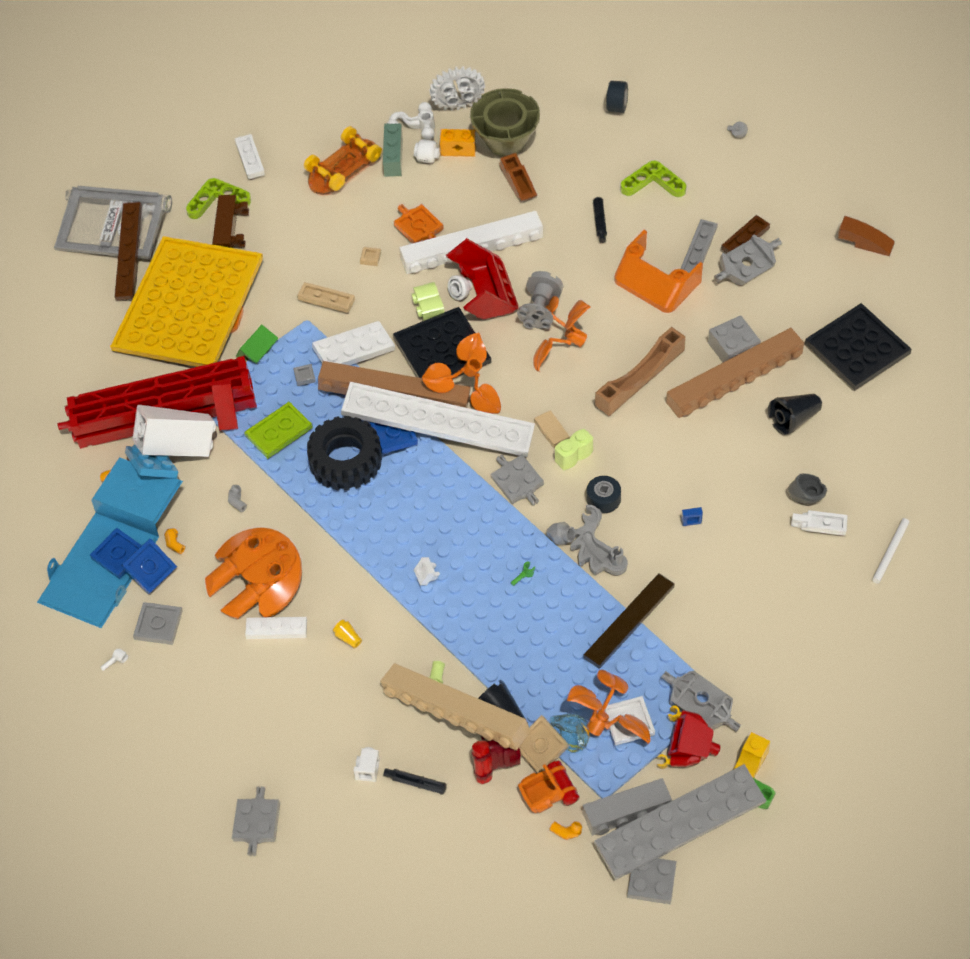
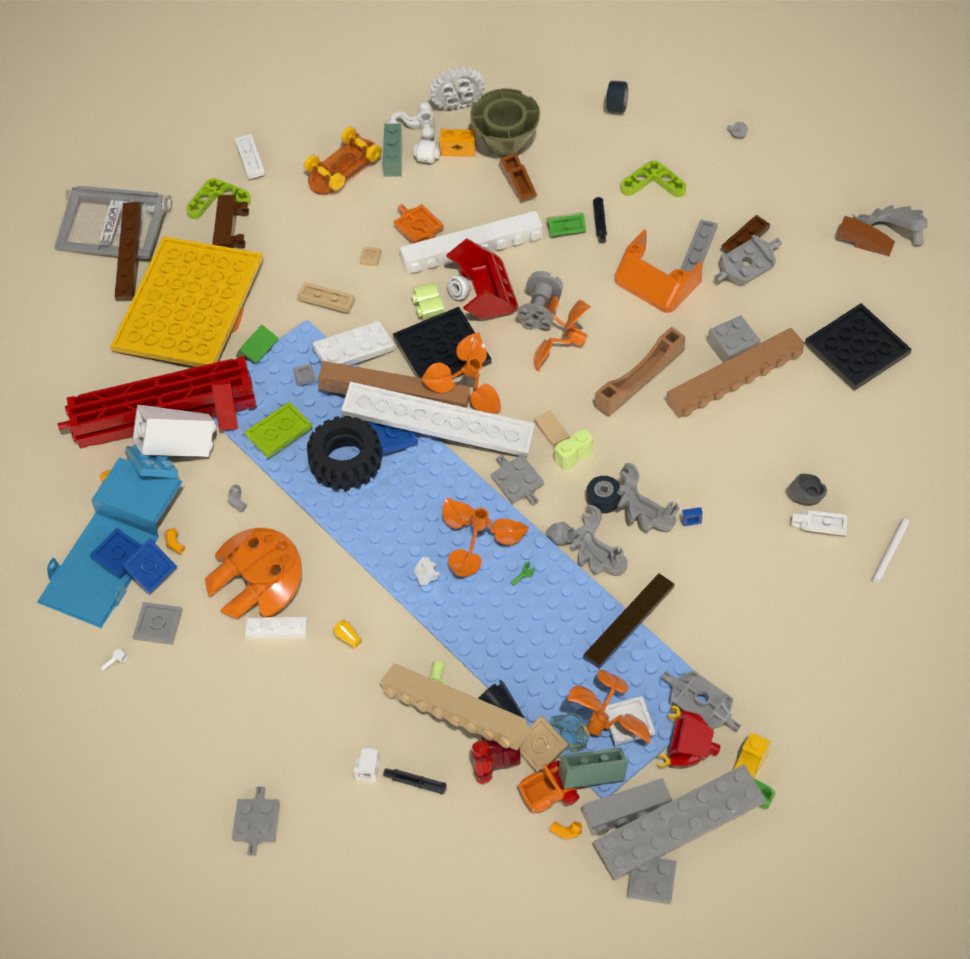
(459, 513): none -> orange plant
(566, 224): none -> bright green panel
(592, 767): none -> sand green brick
(640, 507): none -> light grey animal
(793, 411): black cone -> none
(900, 216): none -> light grey animal

